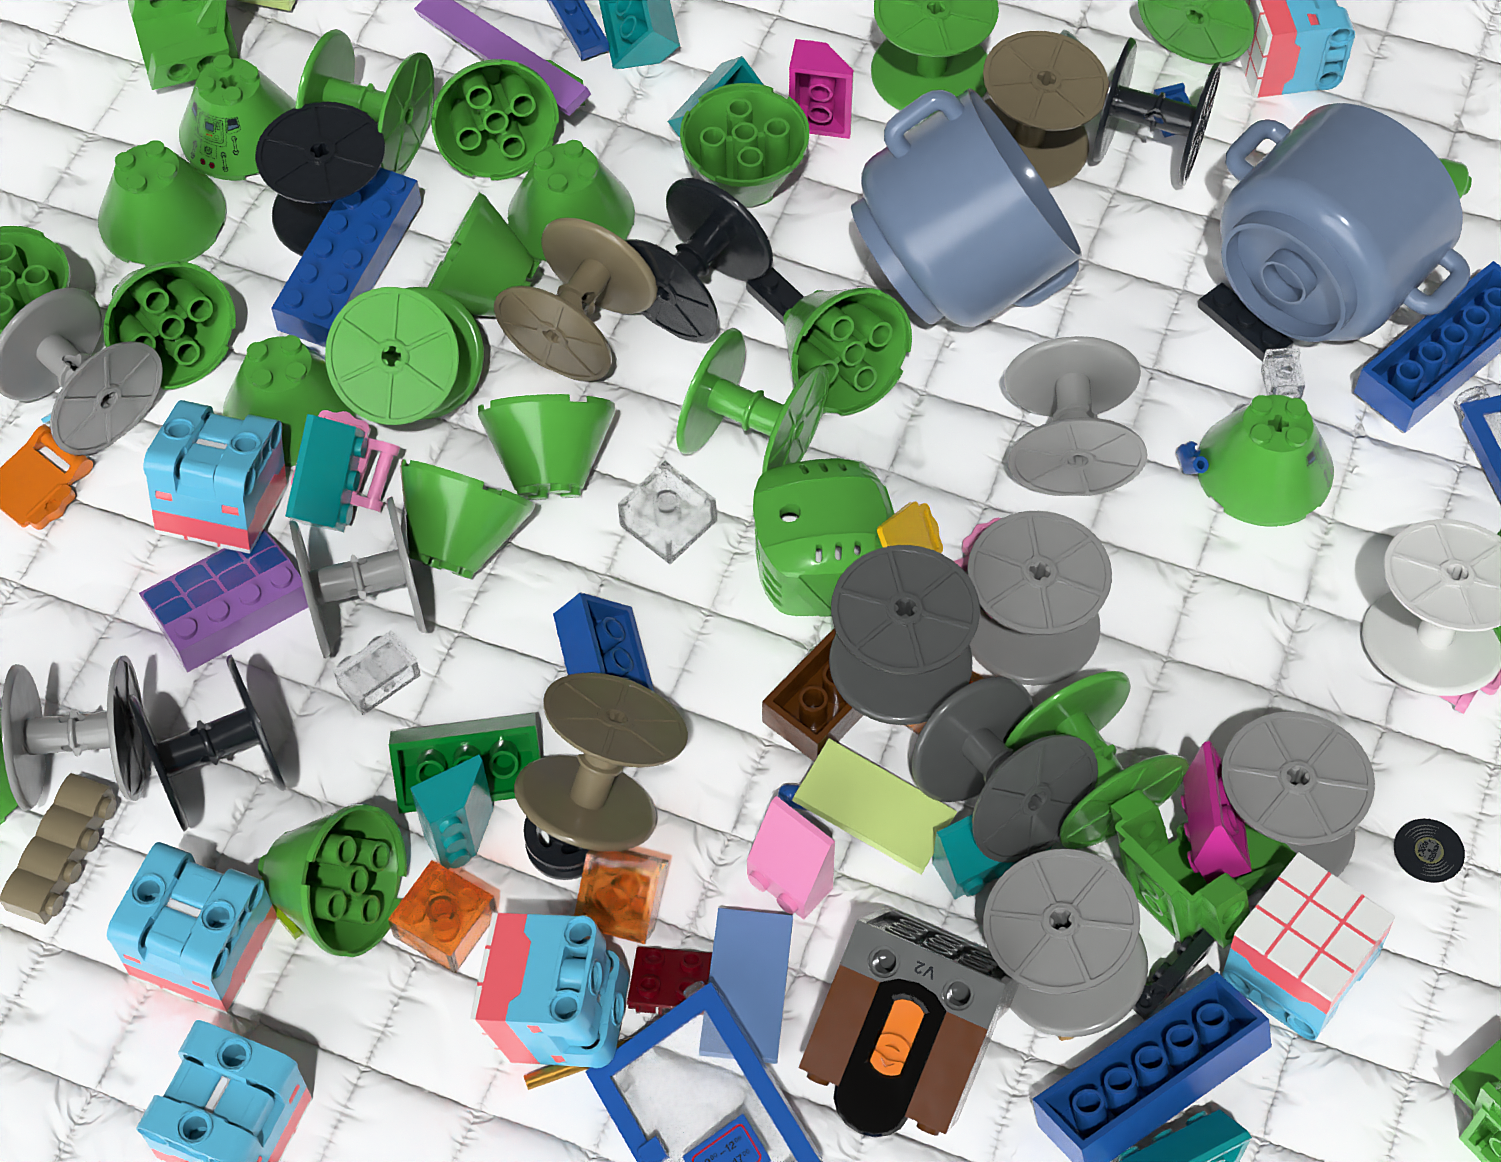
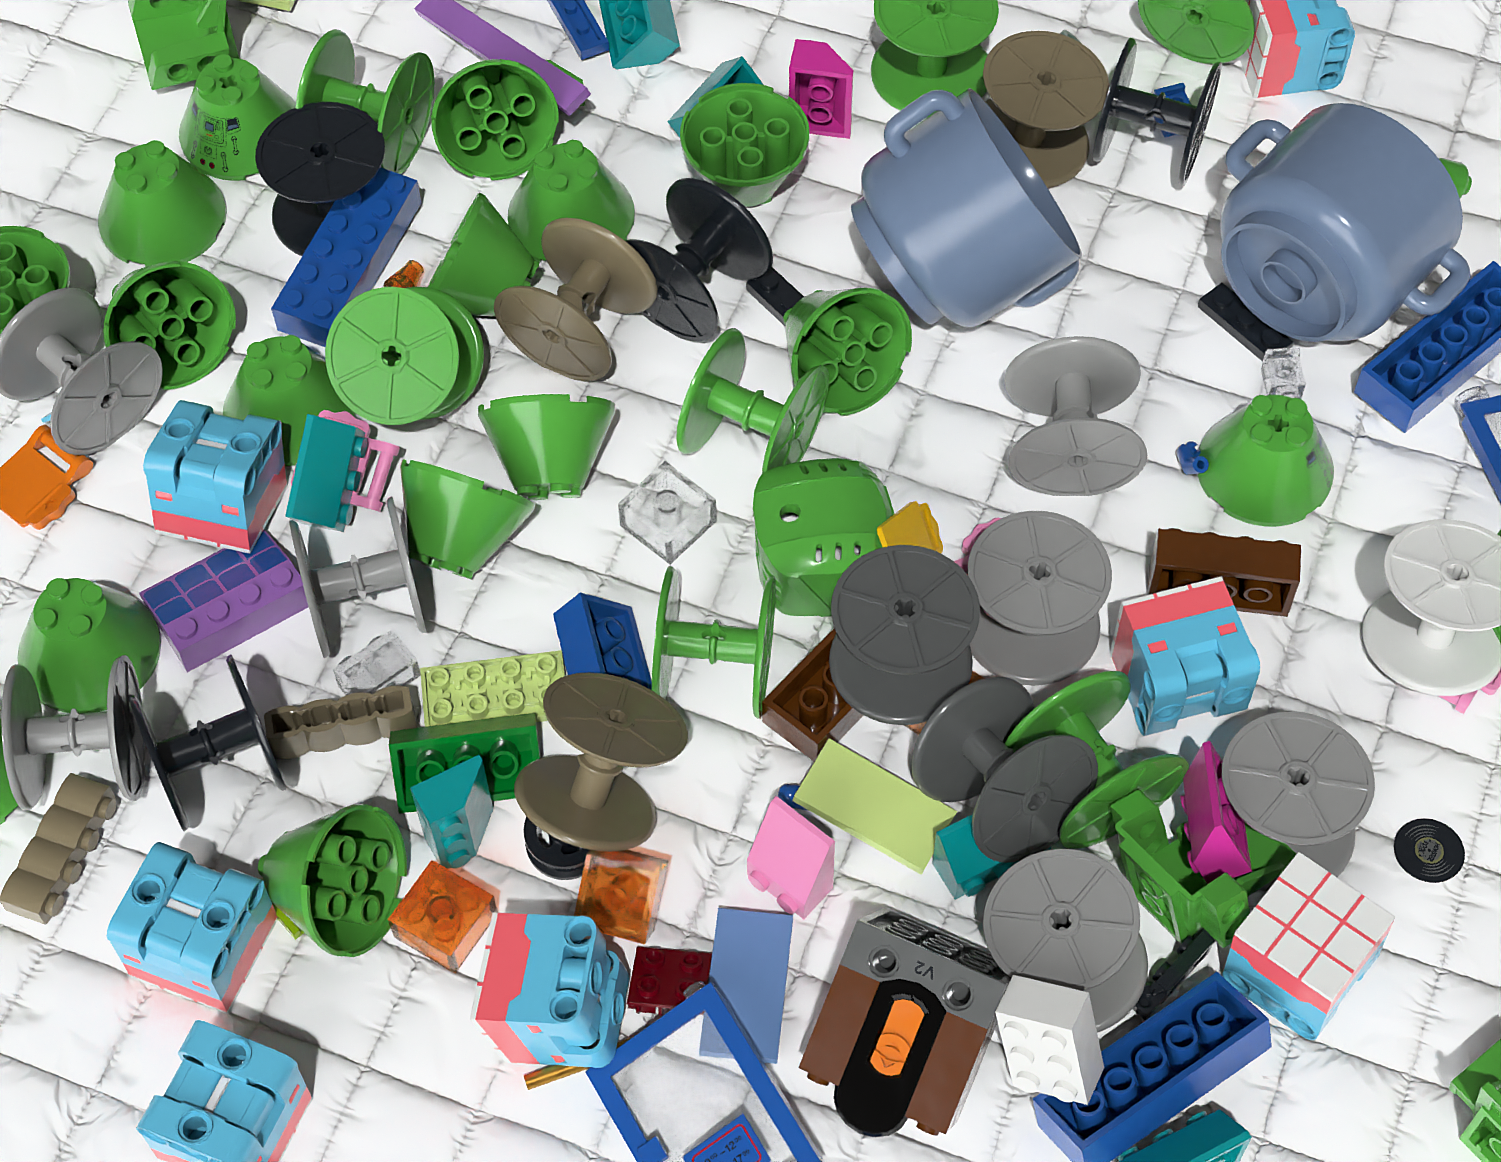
(78, 636): none -> bright green cone
(331, 724): none -> dark tan brick
(406, 276): none -> clear orange cone
(489, 688): none -> yellowish green tile
(712, 640): none -> bright green piece
(1050, 1039): none -> white brick
(1184, 655): none -> medium azure piece
(1256, 572): none -> reddish brown brick

